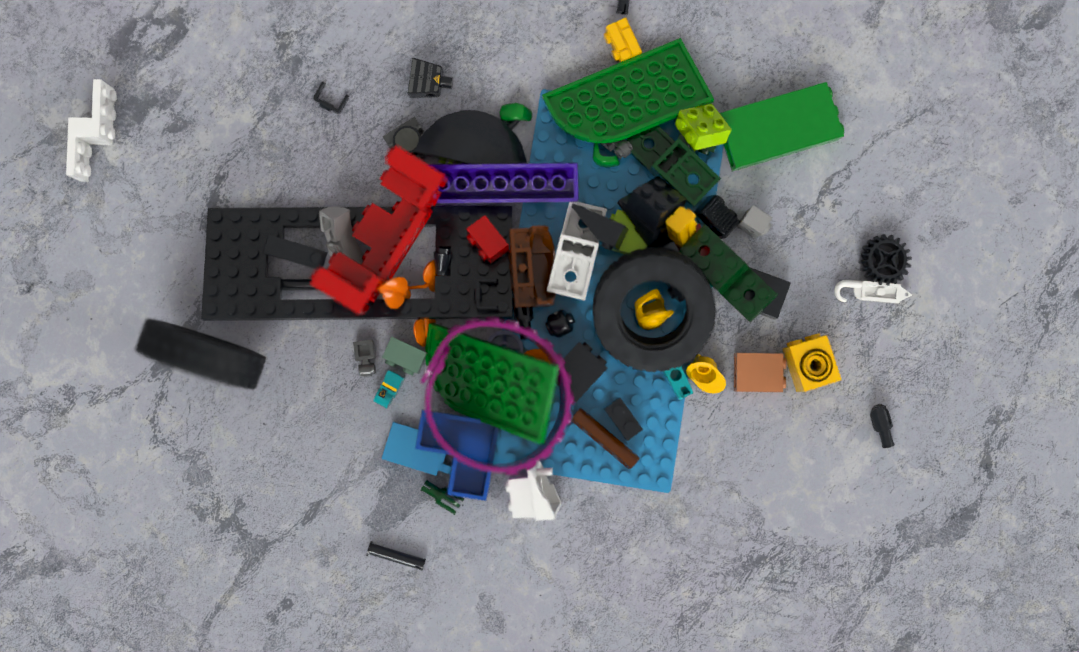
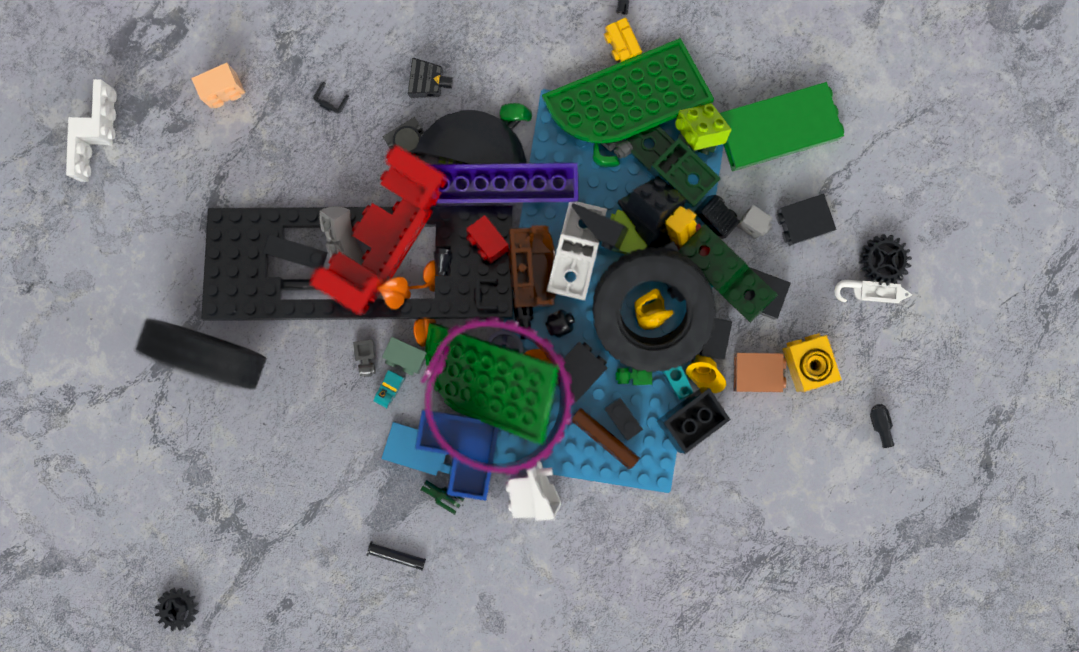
(175, 601): none -> black gear
(218, 86): none -> light nougat brick
(638, 377): none -> green plate
(693, 420): none -> black brick
(718, 342): none -> black brick
(805, 220): none -> black brick

